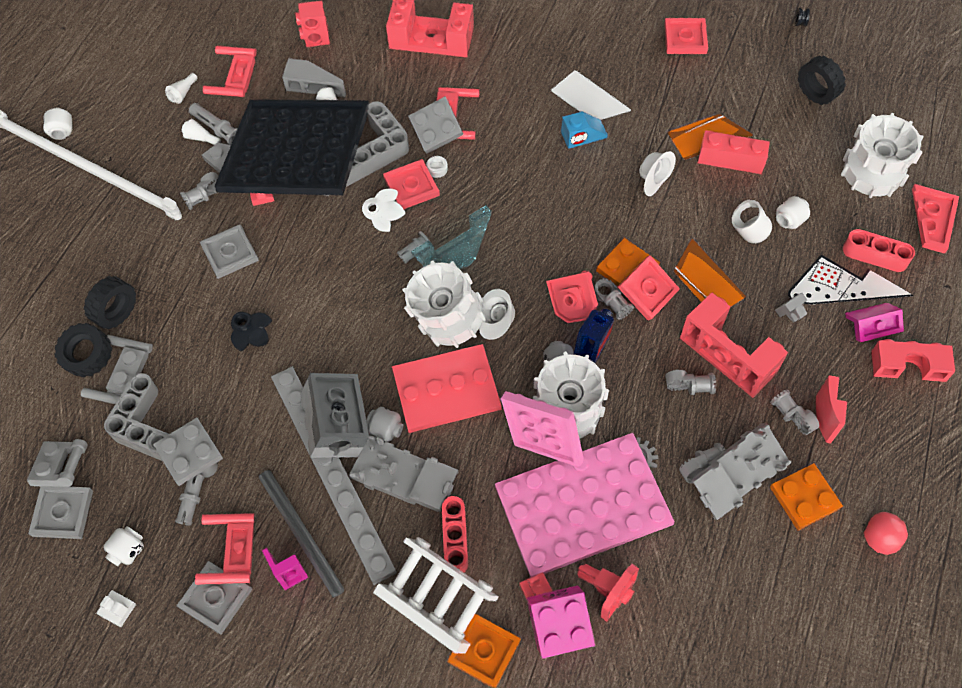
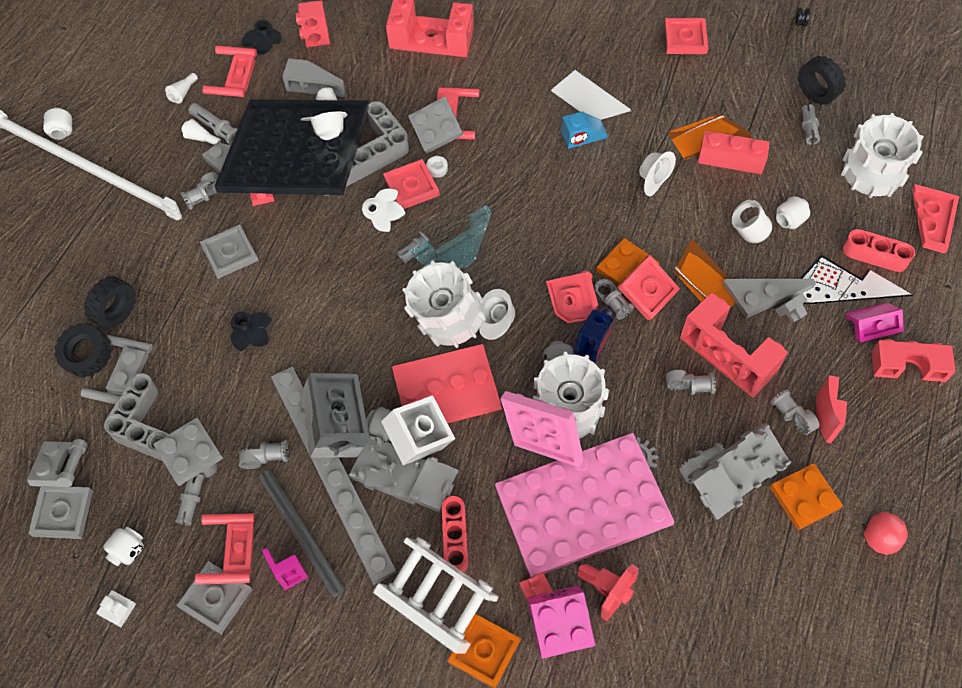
(262, 37): none -> black plate
(268, 452): none -> light grey connector
(327, 124): none -> white piece
(417, 430): none -> white brick
(761, 294): none -> light grey wing
(810, 124): none -> light grey pin

